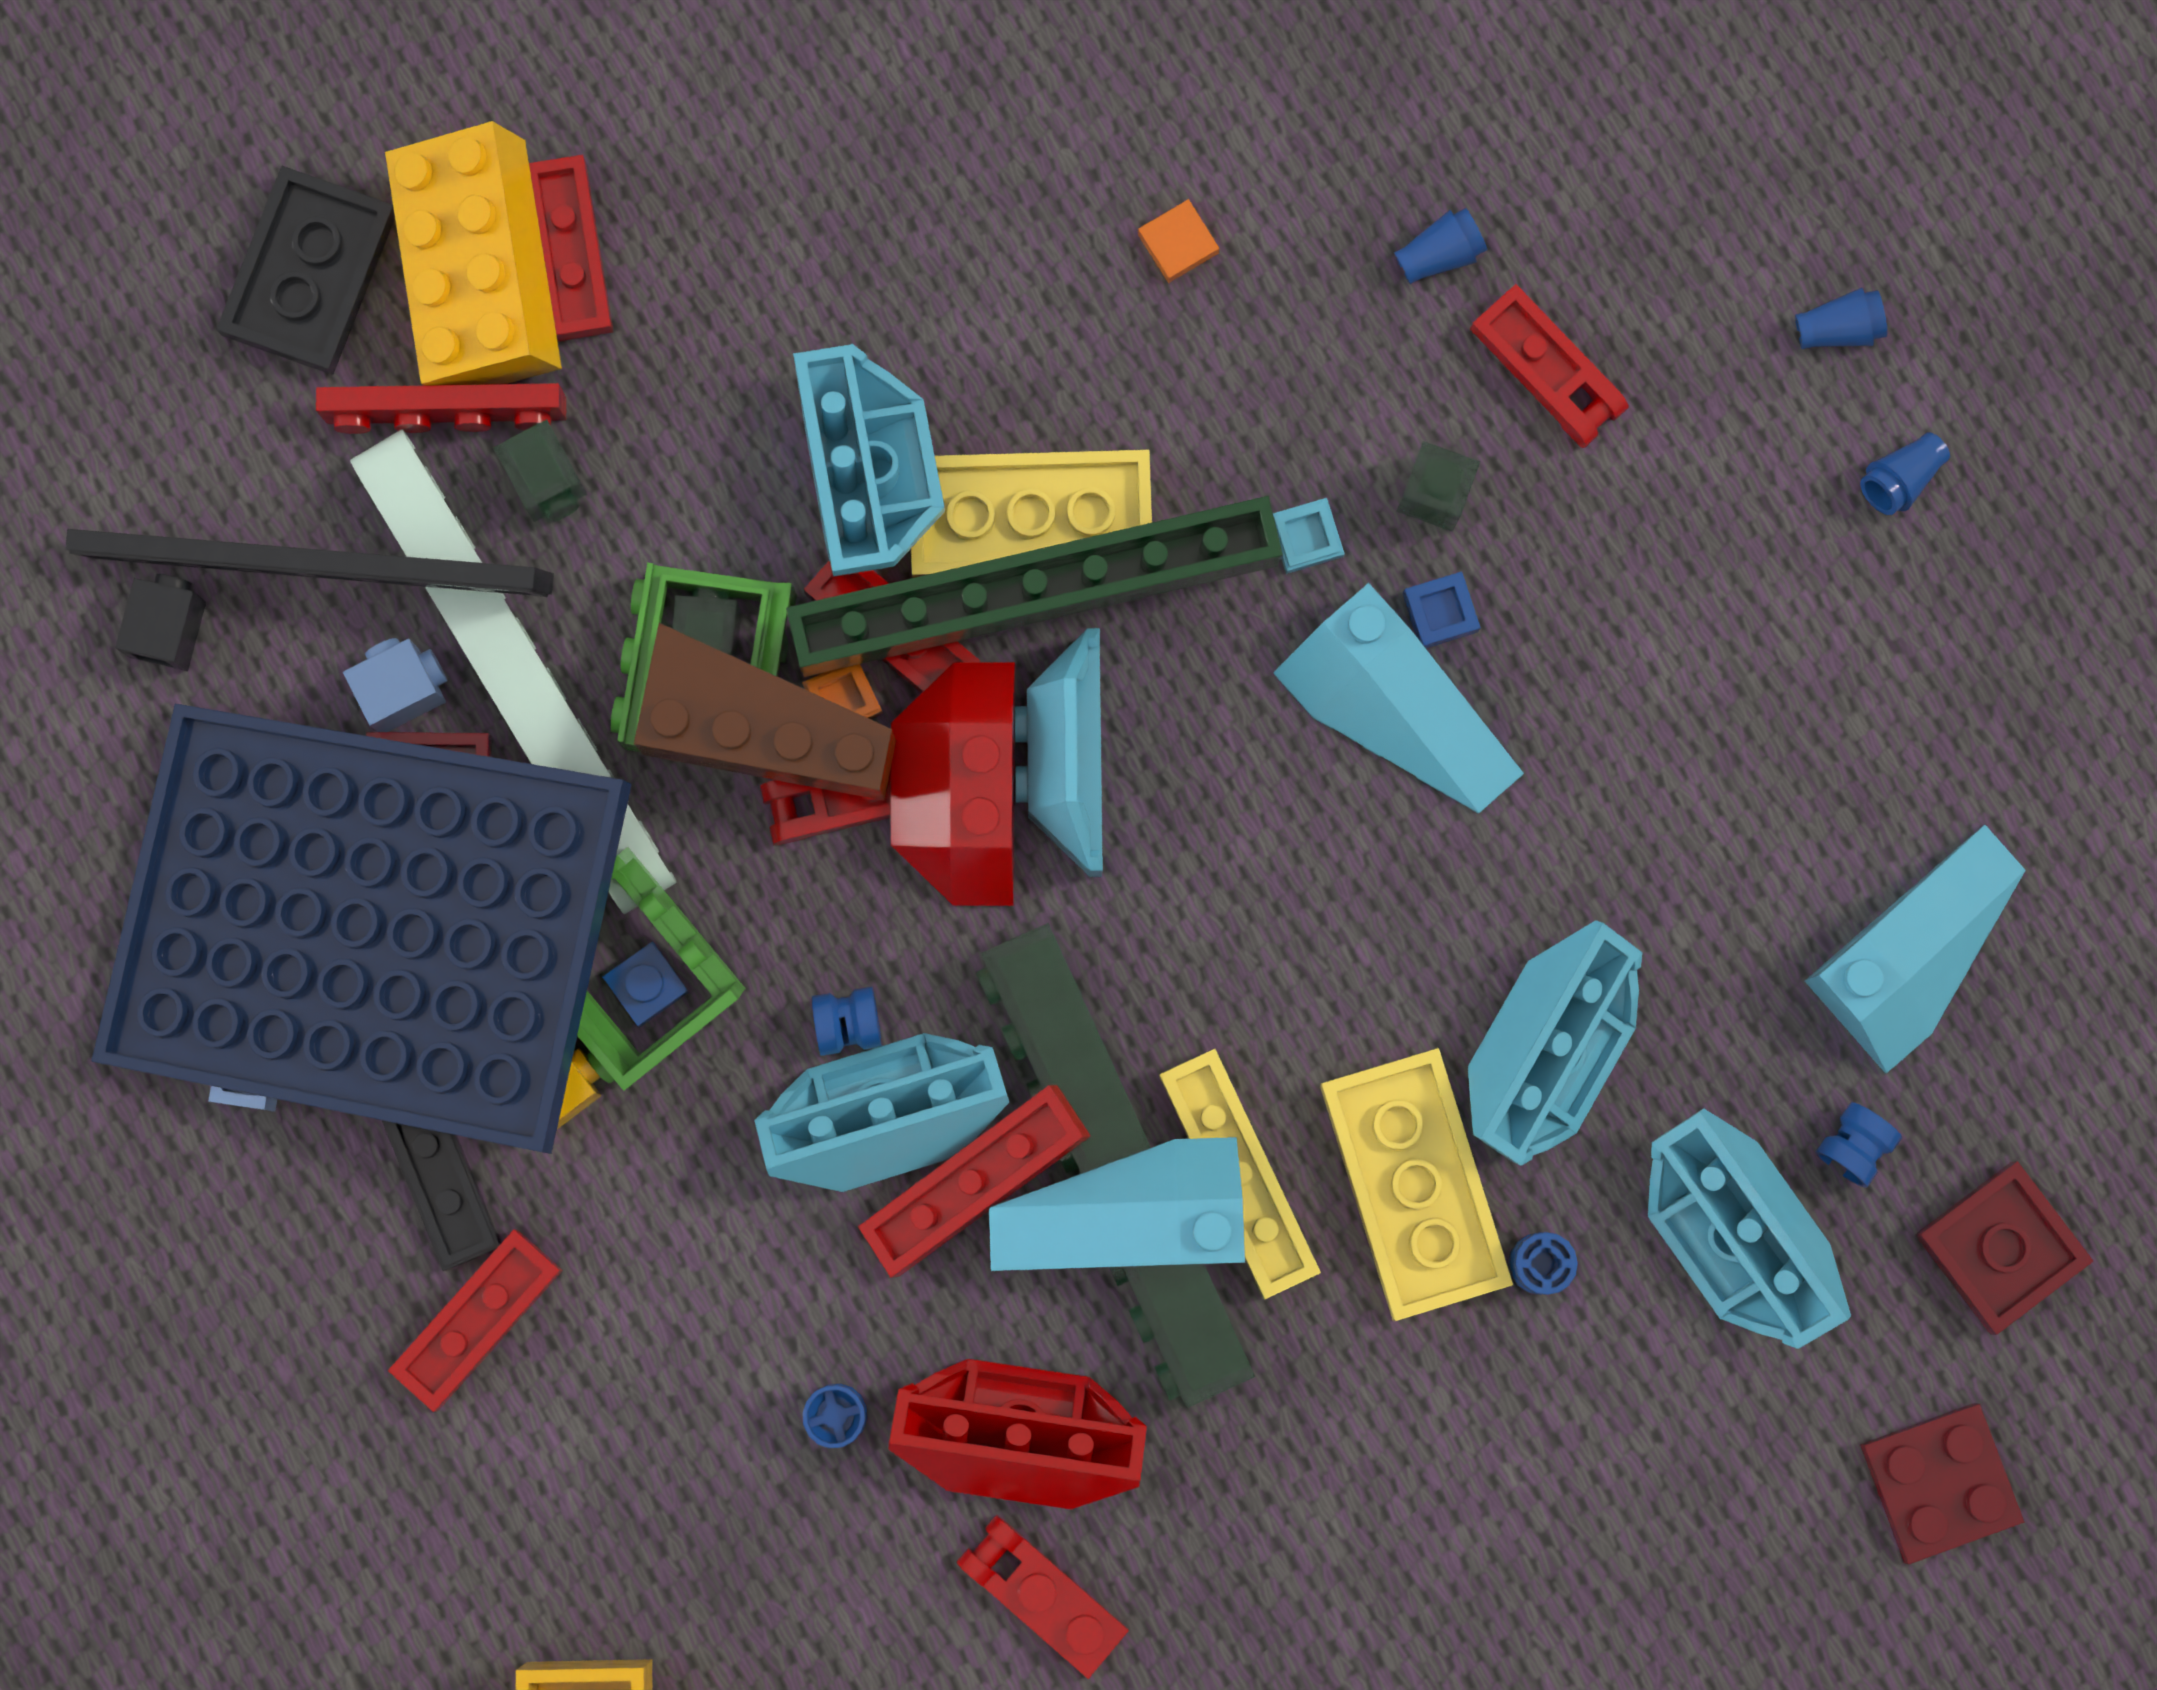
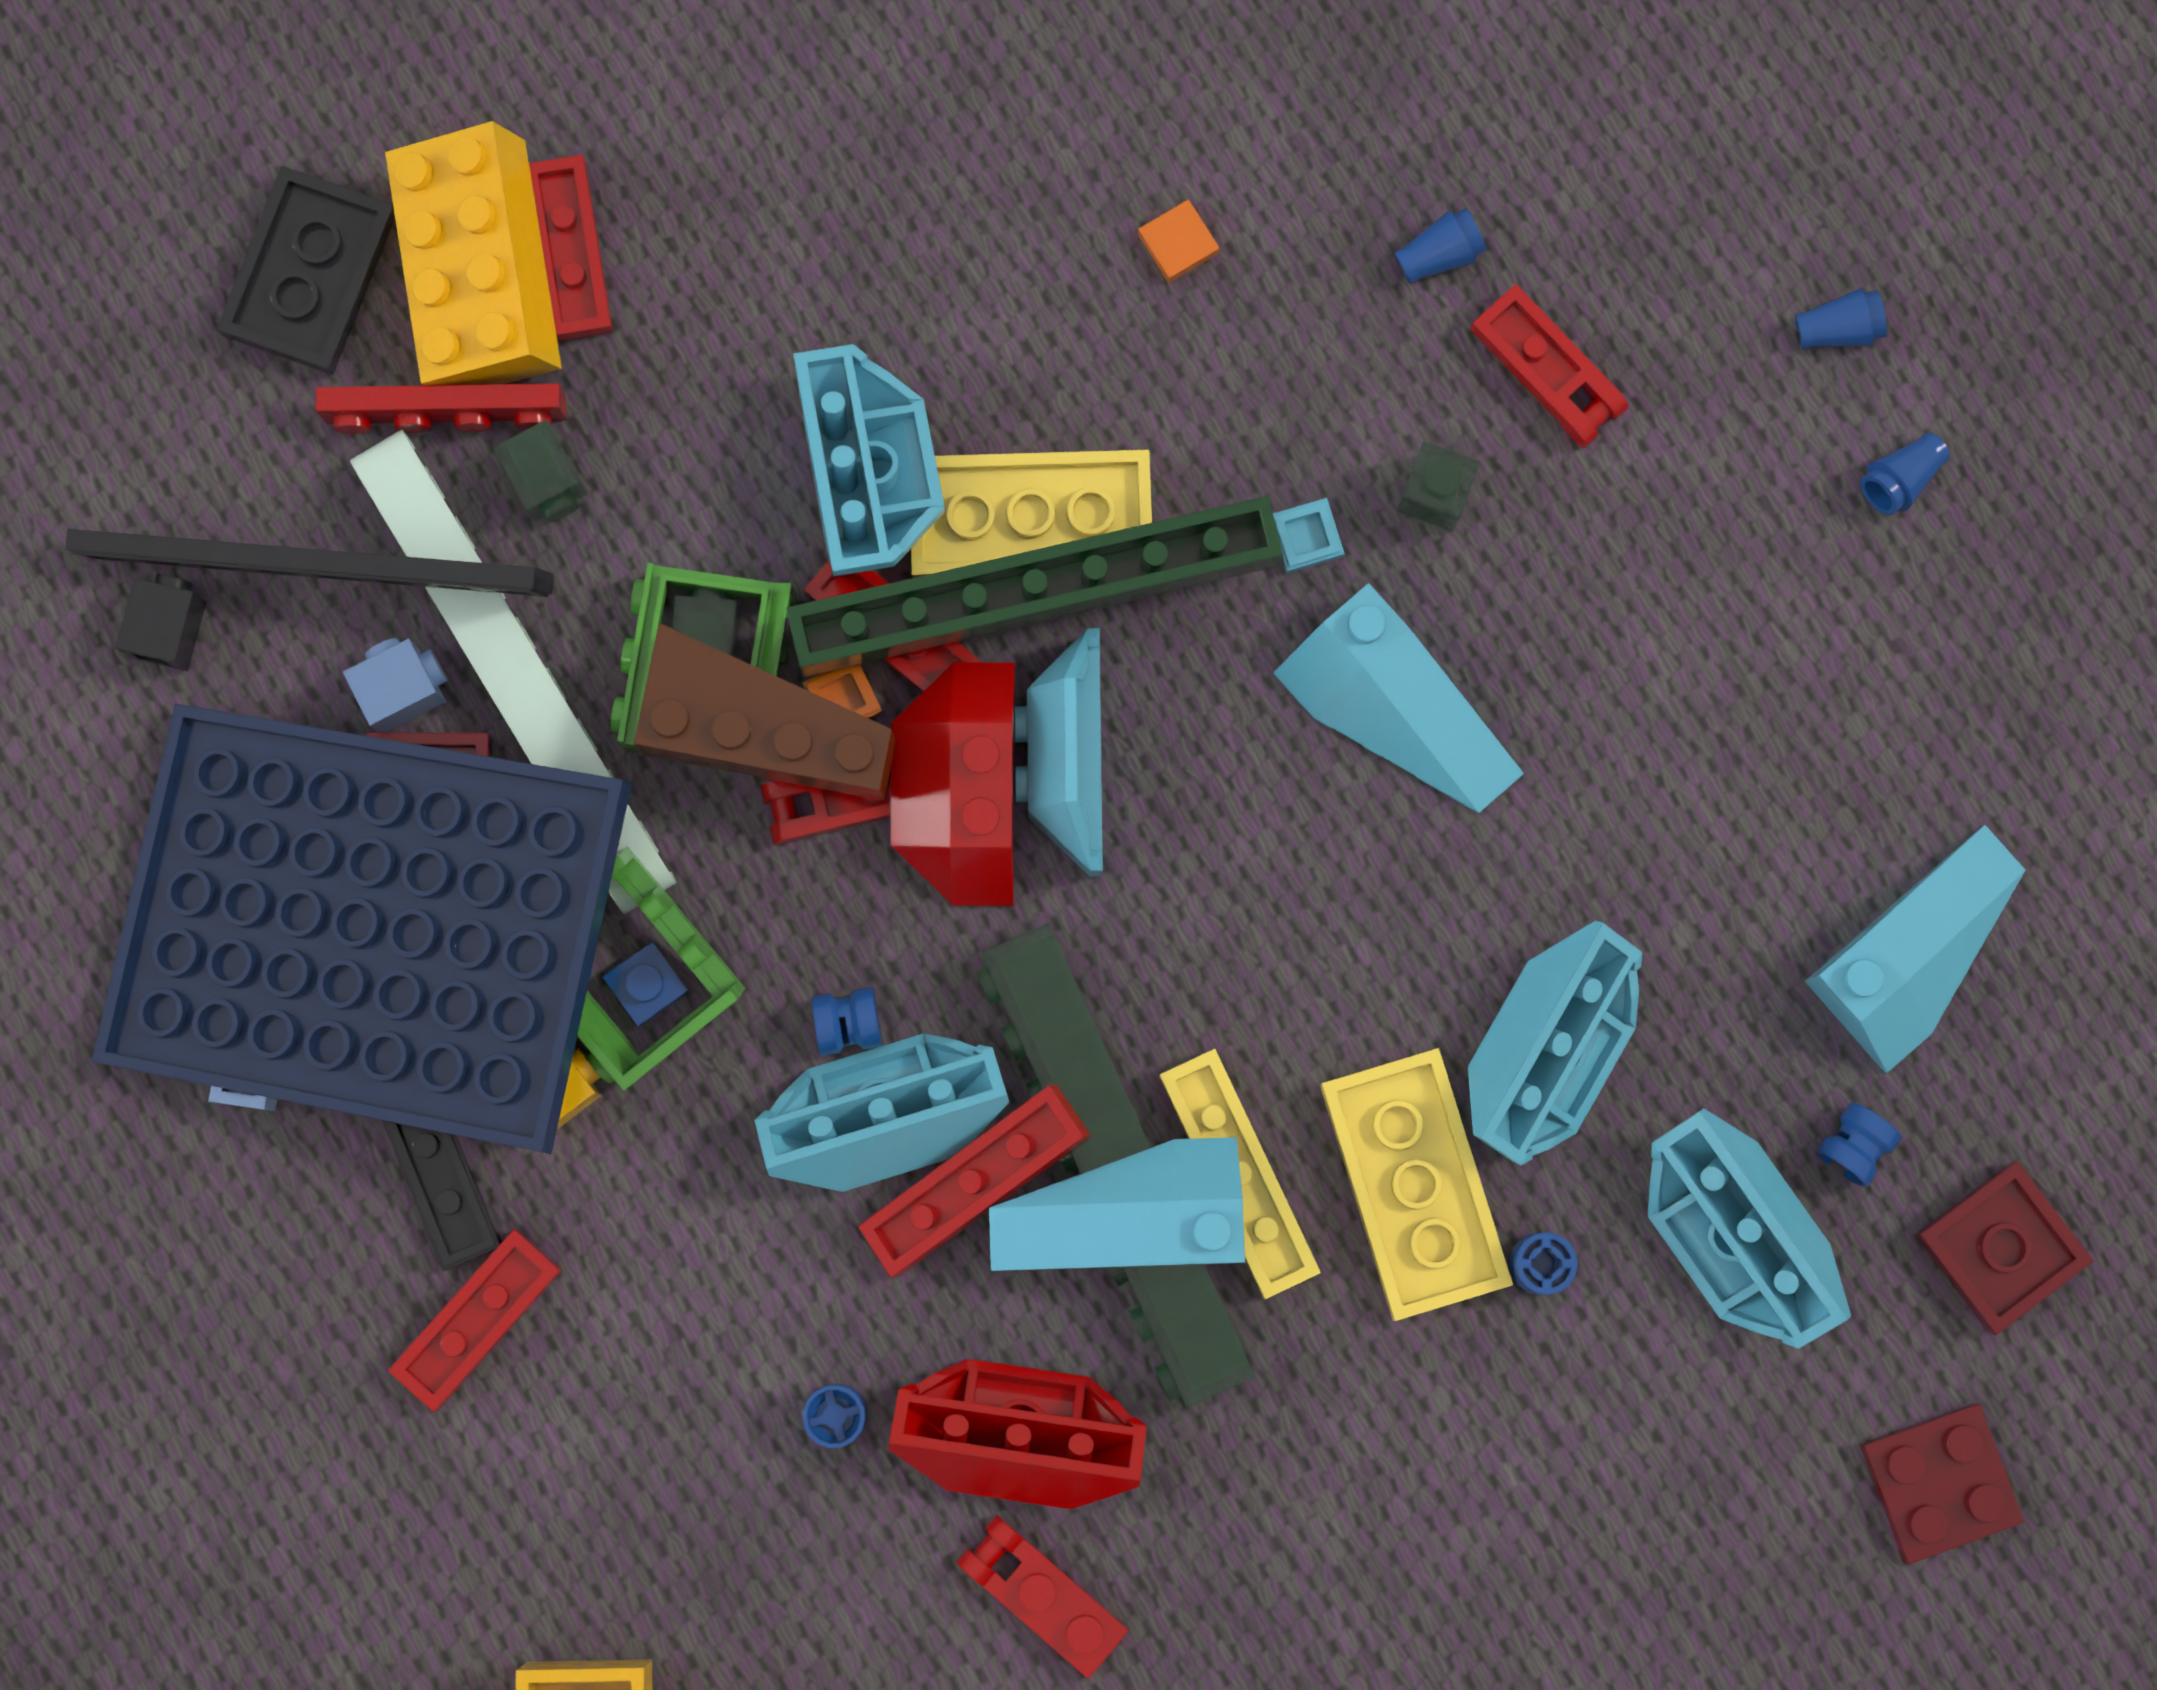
(1441, 610): blue plate -> none

